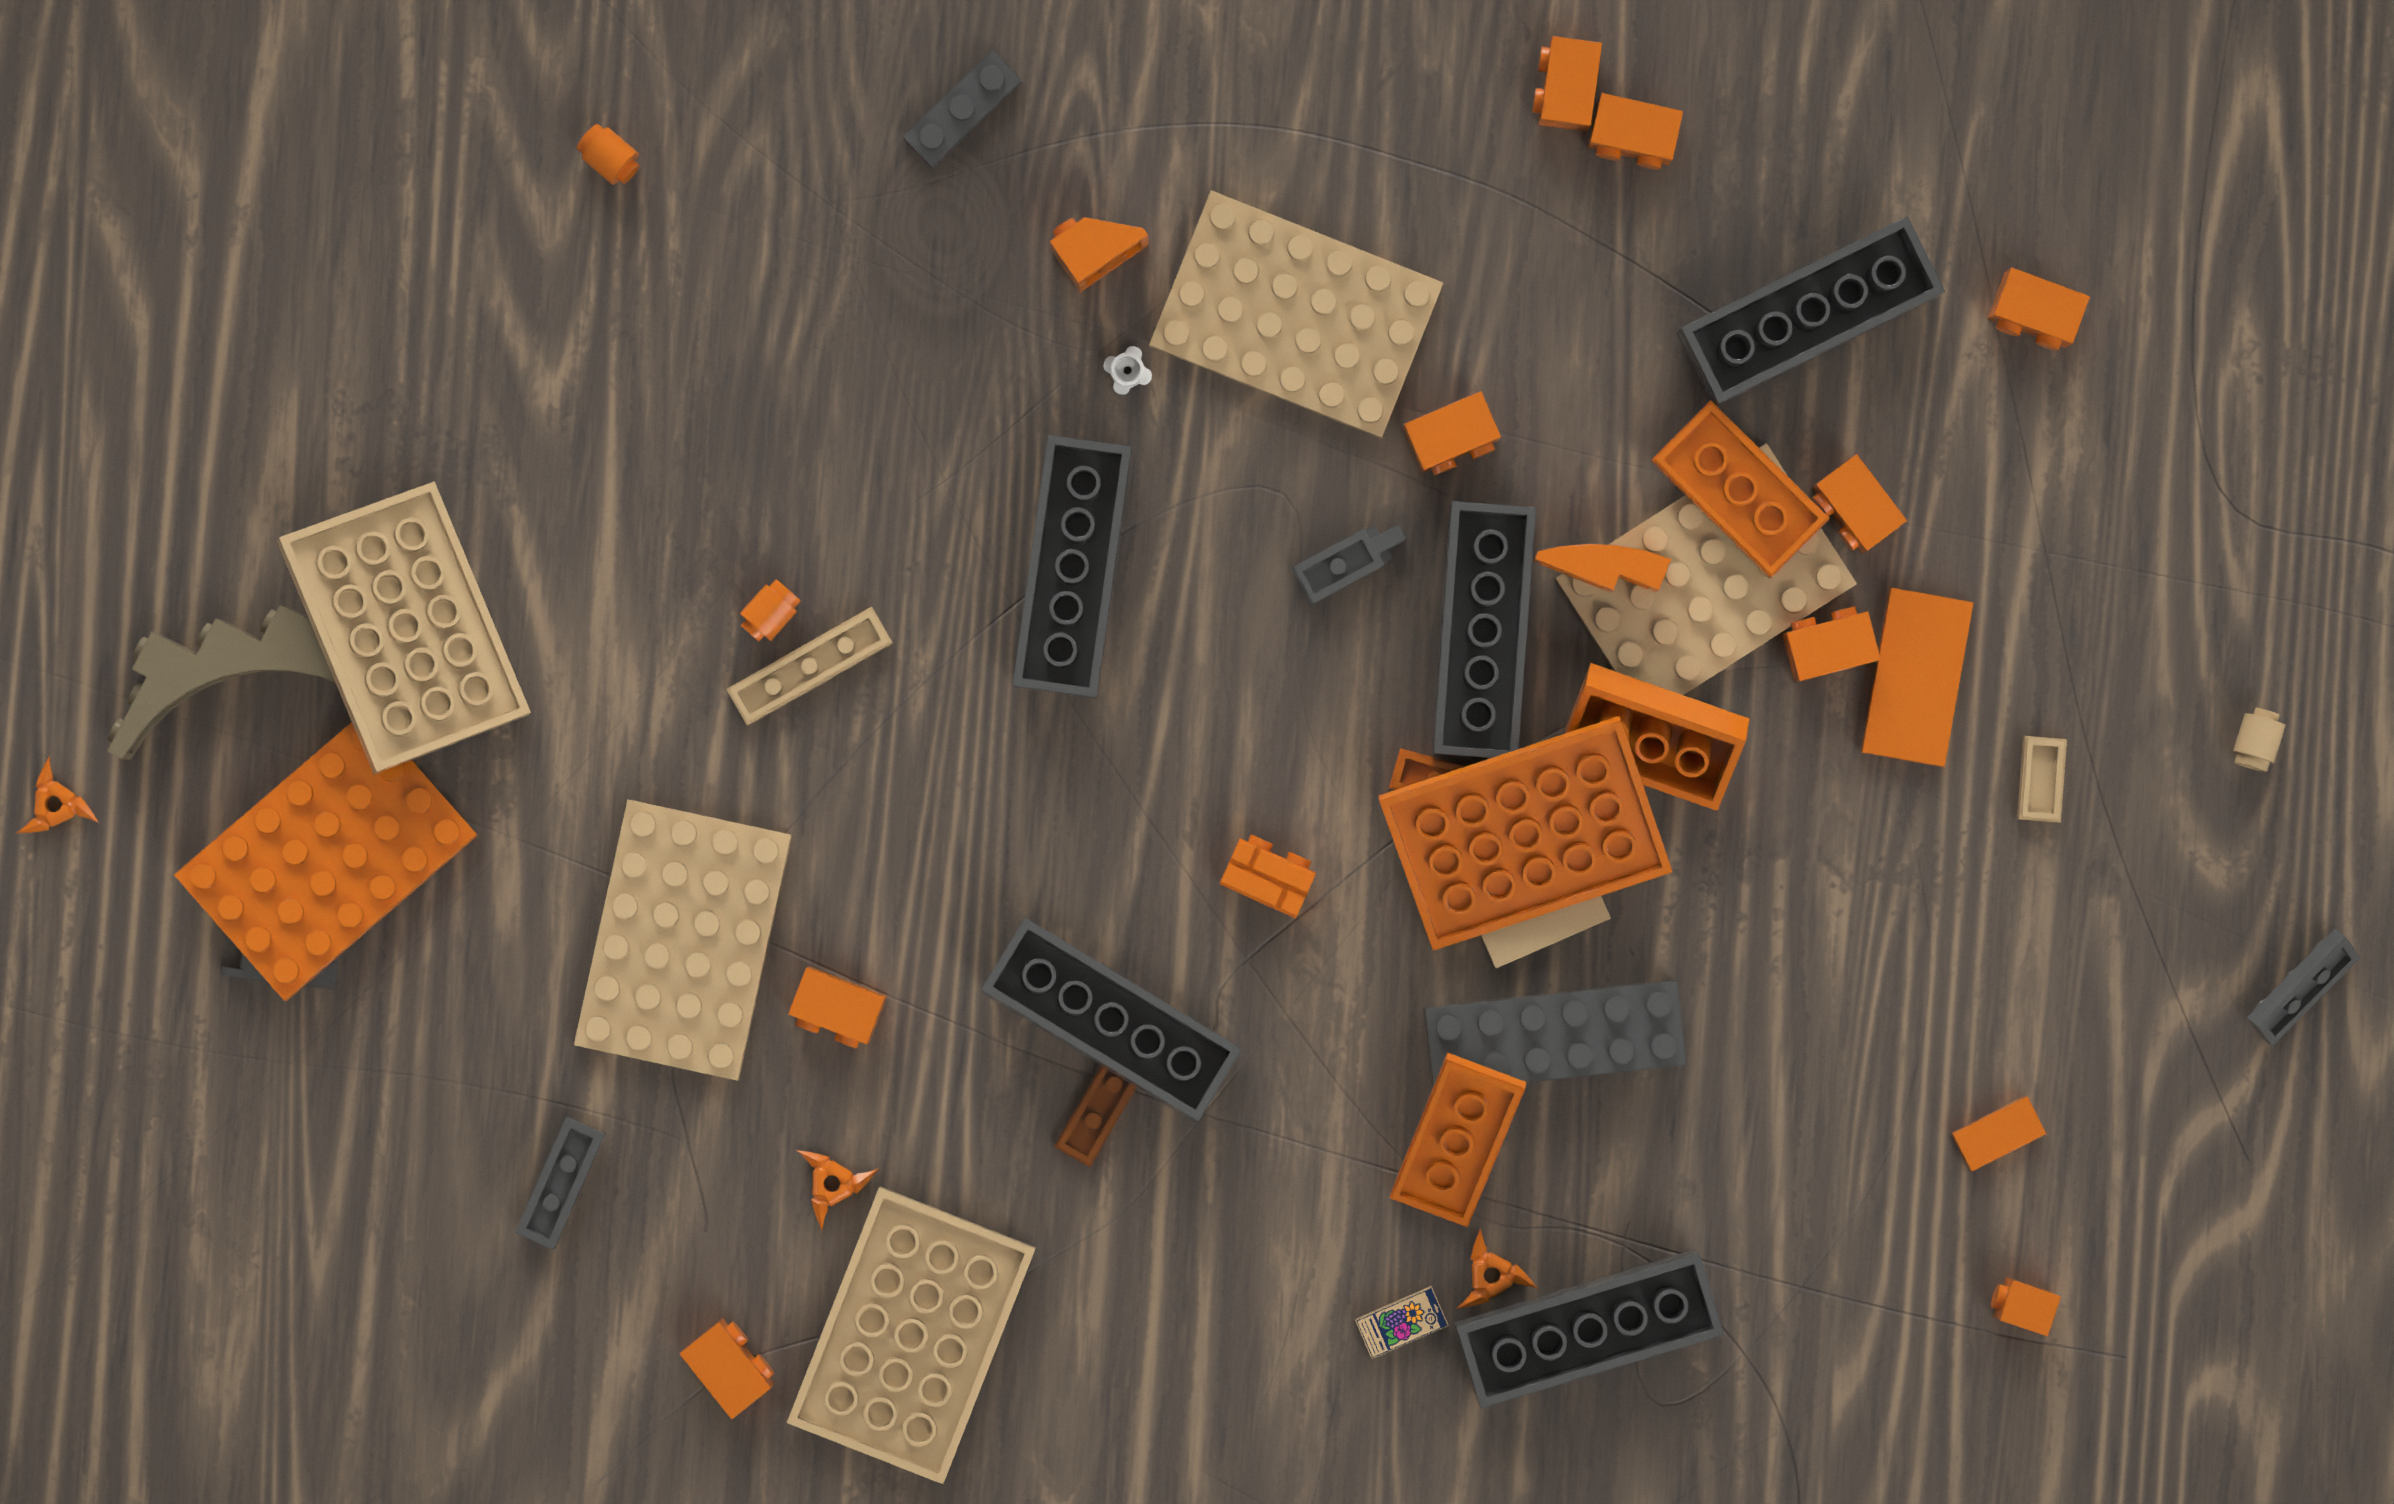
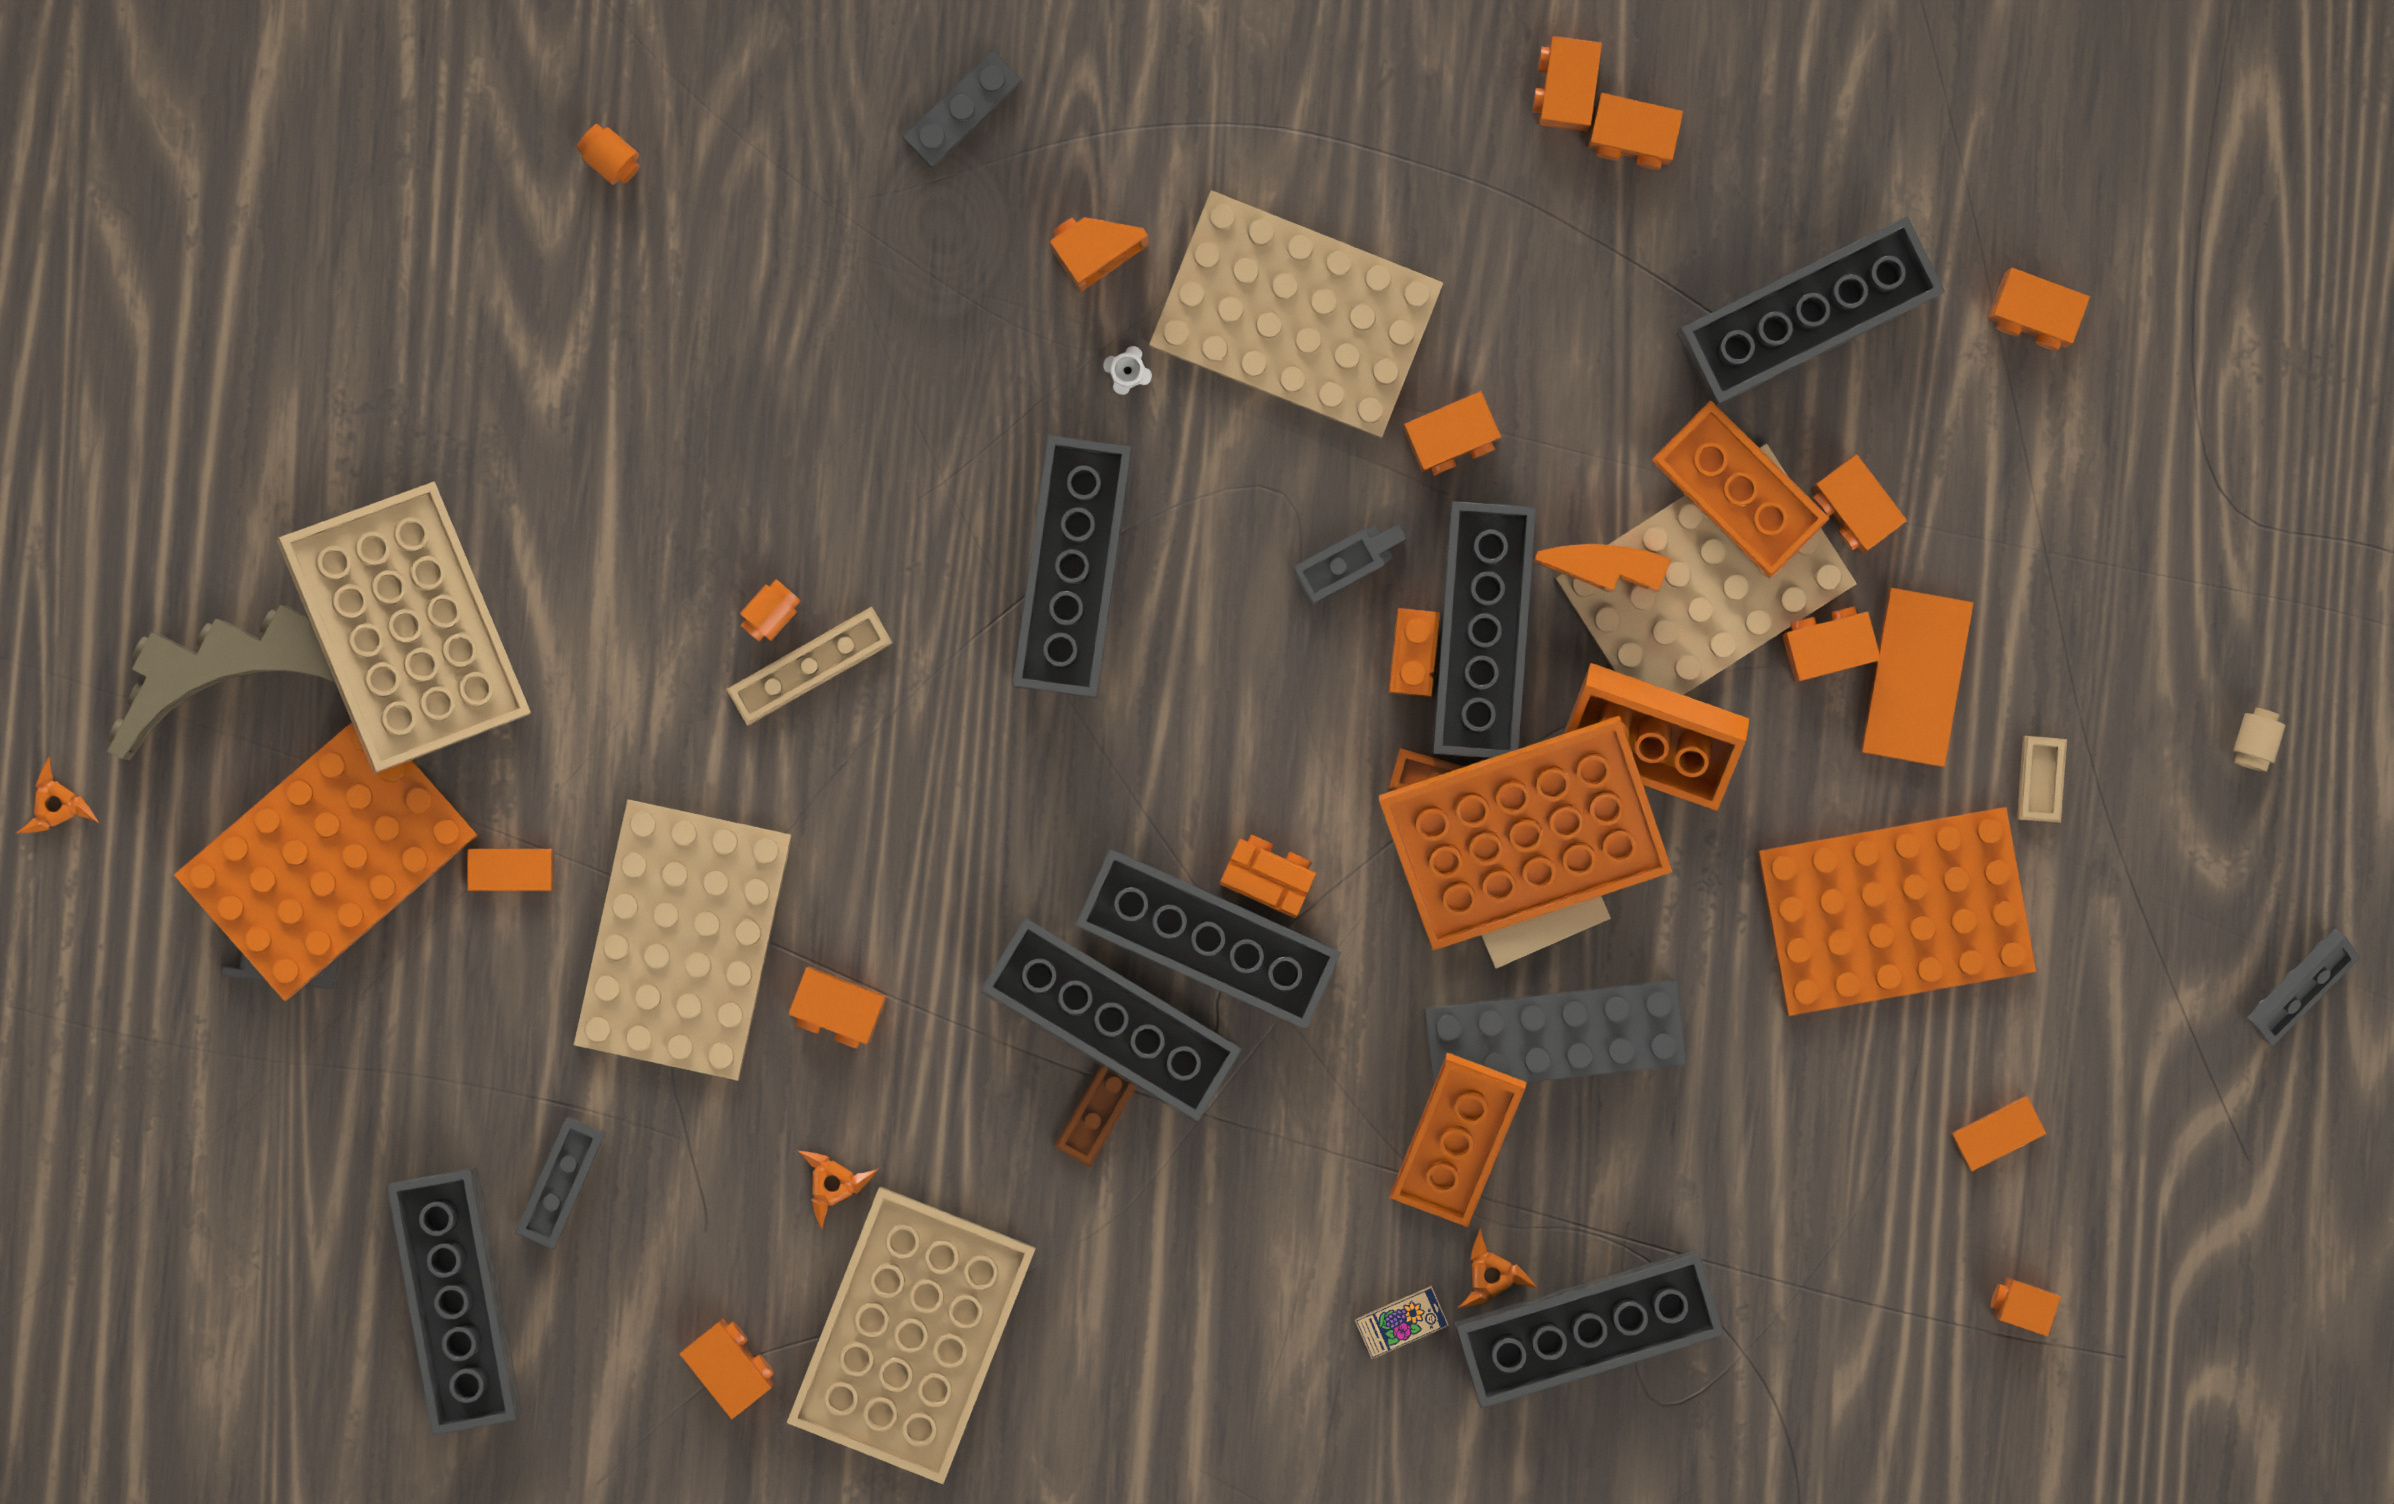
(454, 1301): none -> dark grey brick
(510, 869): none -> orange tile
(1208, 938): none -> dark grey brick
(1414, 652): none -> orange brick
(1896, 911): none -> orange plate

